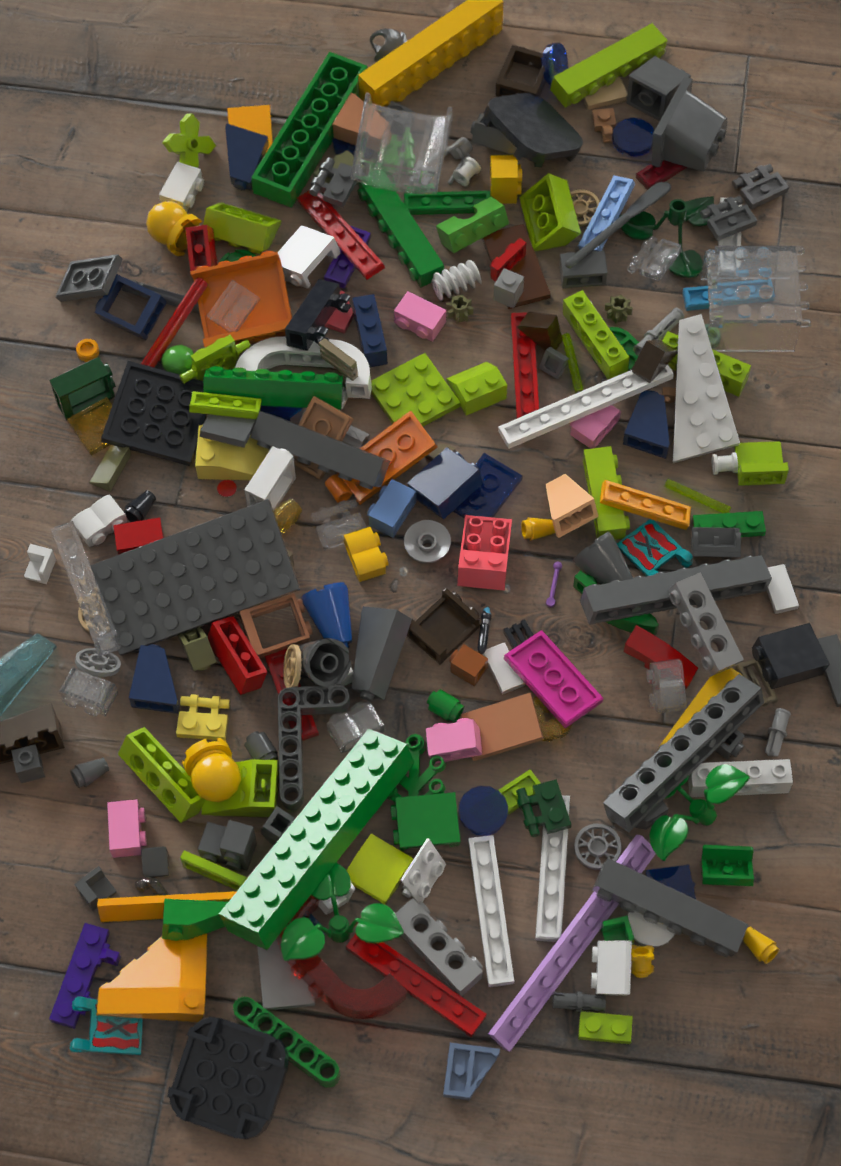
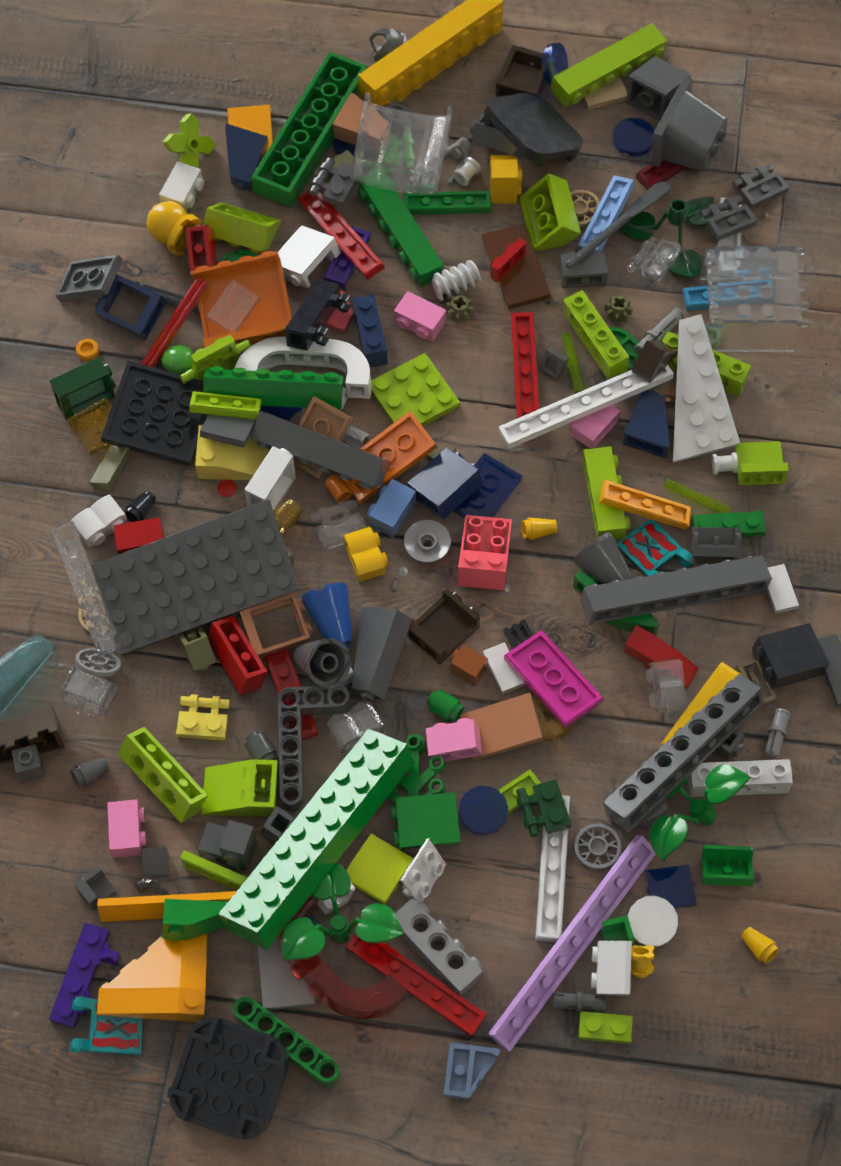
(40, 564): white panel -> none
(152, 682): dark blue slope -> none
(212, 770): yellow tile -> none
(292, 666): tan wheel -> none
(338, 359): dark tan tile -> none
(459, 233): bright green arch -> none
(478, 387): lime slope -> none
(484, 630): black piece -> none
(491, 911): white plate -> none
(508, 288): light grey brick -> none
(542, 329): dark brown slope -> none
(550, 602): medium lavender hinge -> none
(569, 505): light nougat slope -> none
(604, 121): medium nougat plate -> none
(669, 908): dark grey brick -> none
(708, 612): light grey brick -> none

